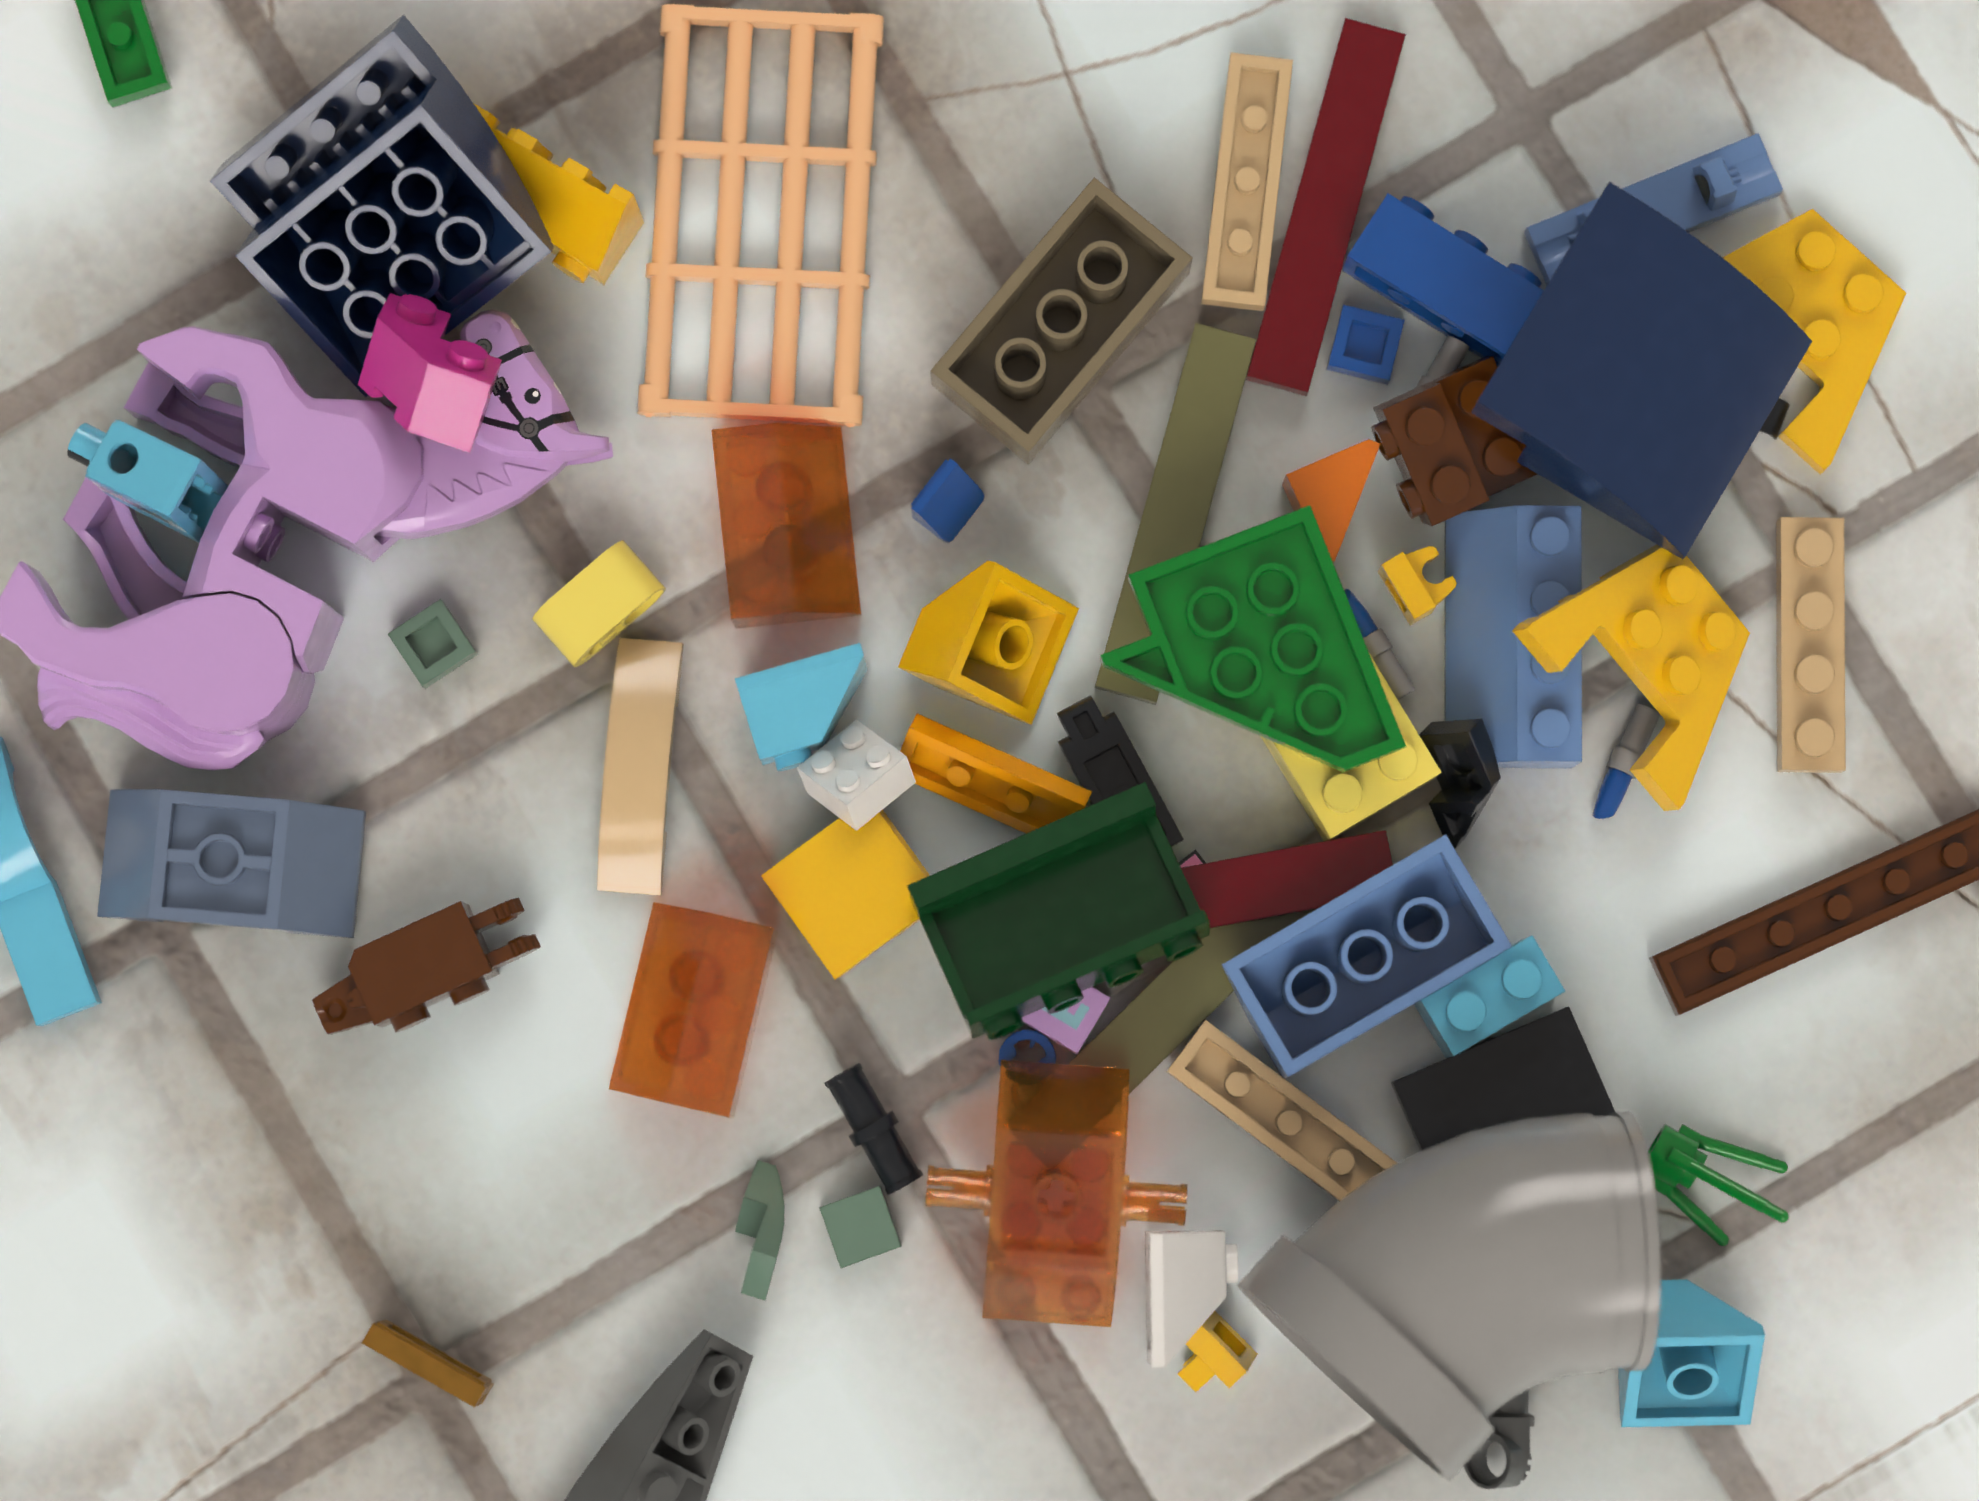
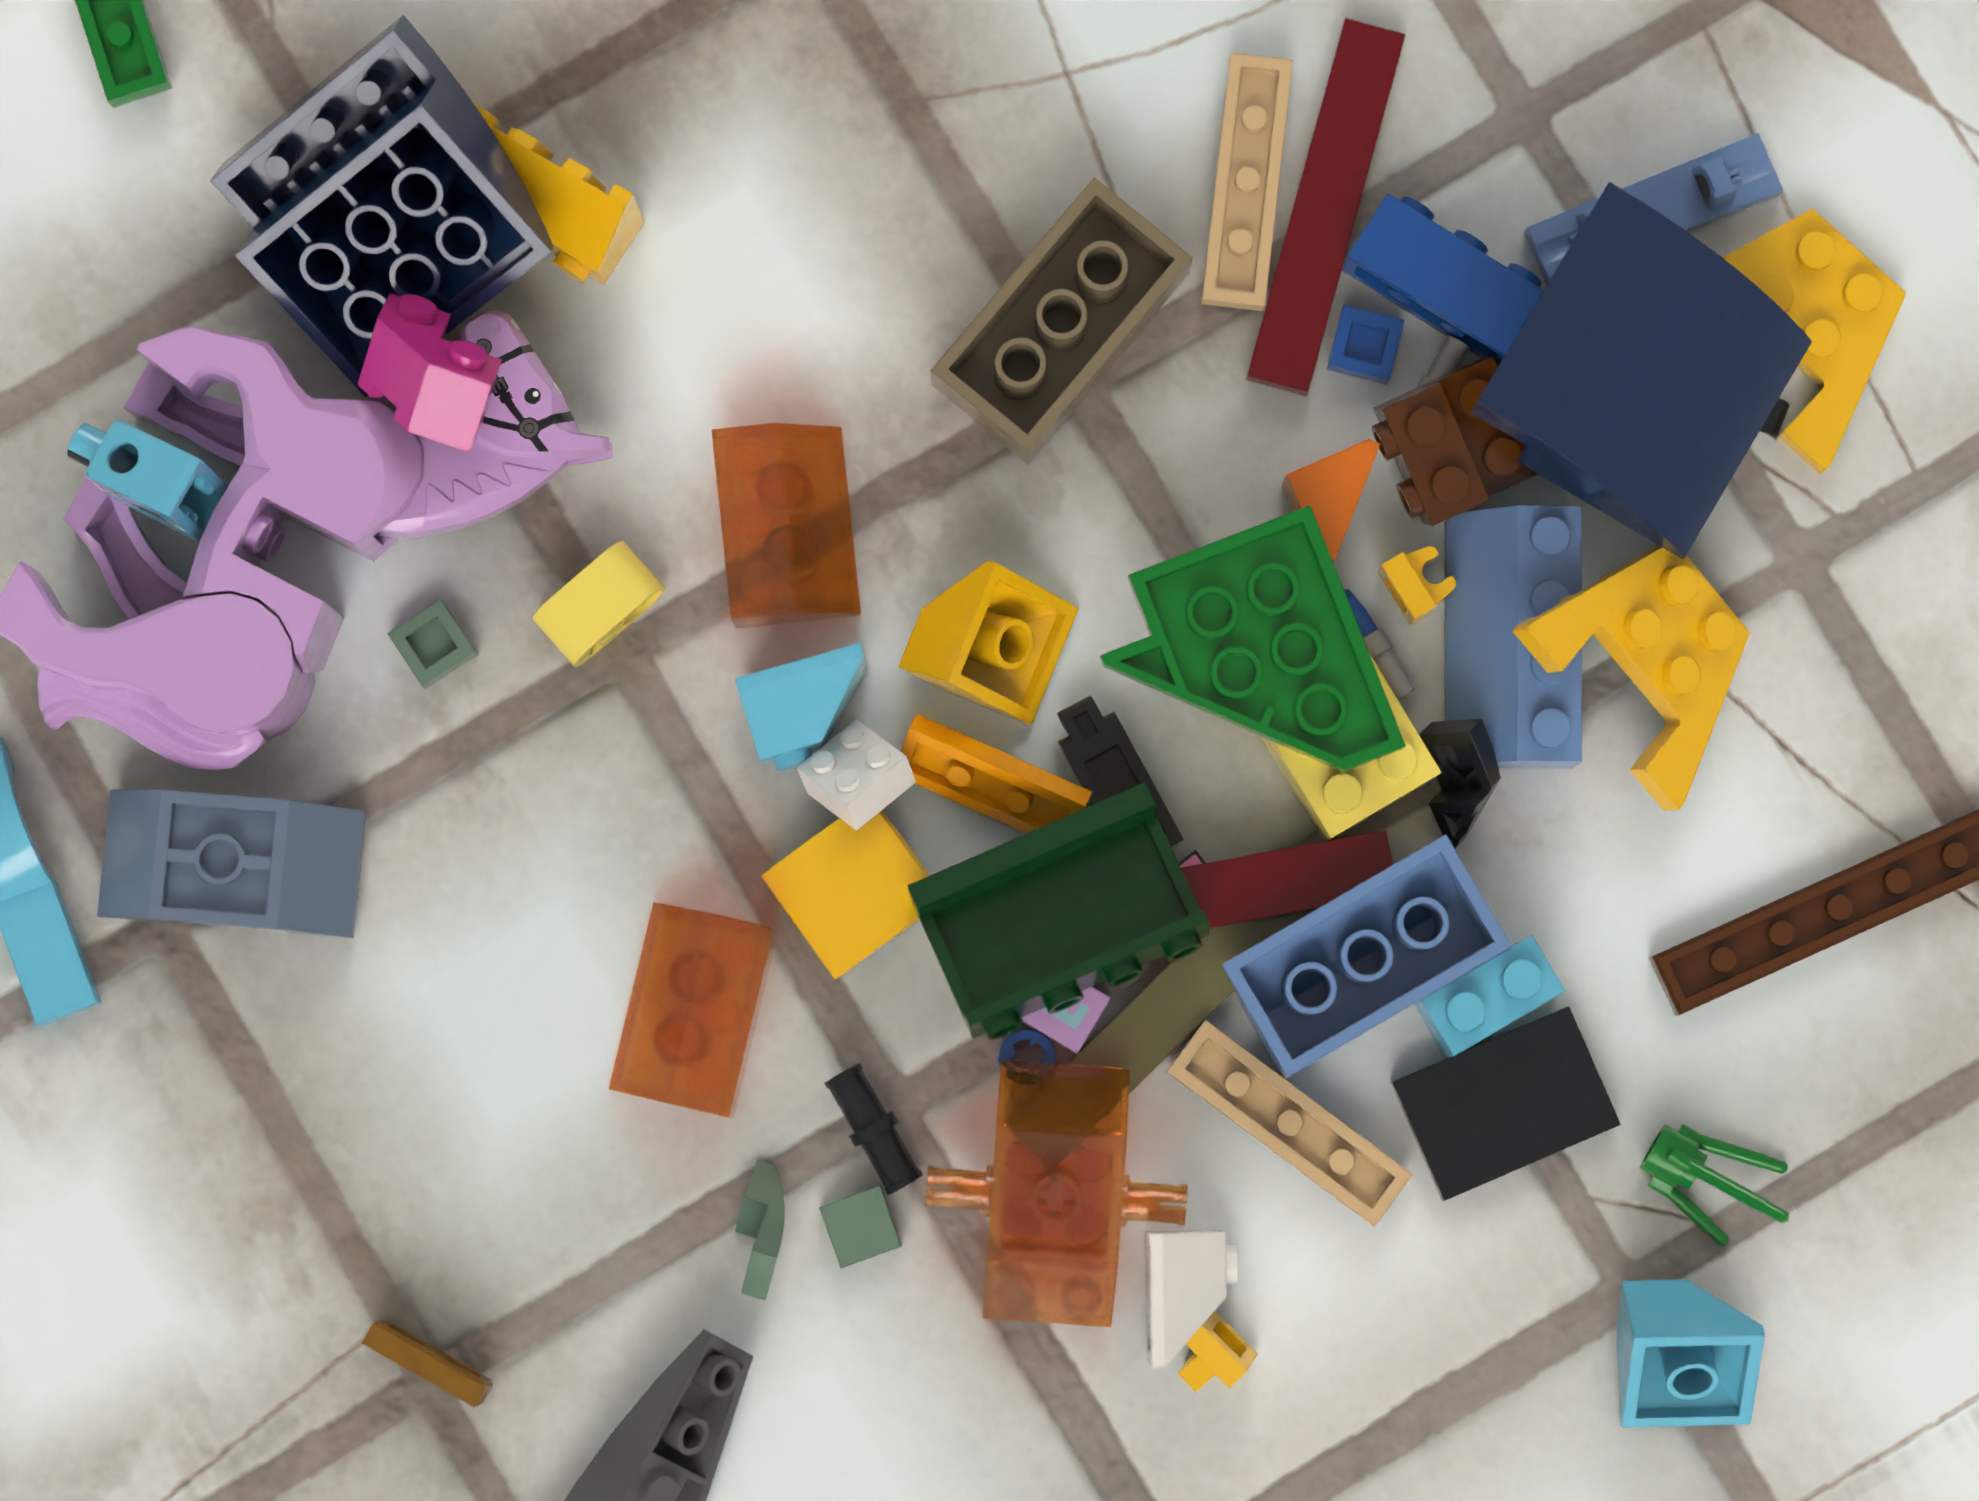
(419, 967): reddish brown hinge -> none
(638, 766): tan slope -> none
(795, 156): light nougat door -> none
(947, 501): blue slope -> none
(1182, 478): olive tile -> none
(1476, 1277): light grey cylinder -> none
(1513, 1433): dark grey connector -> none
(1622, 759): piece -> none
(1810, 644): tan plate -> none

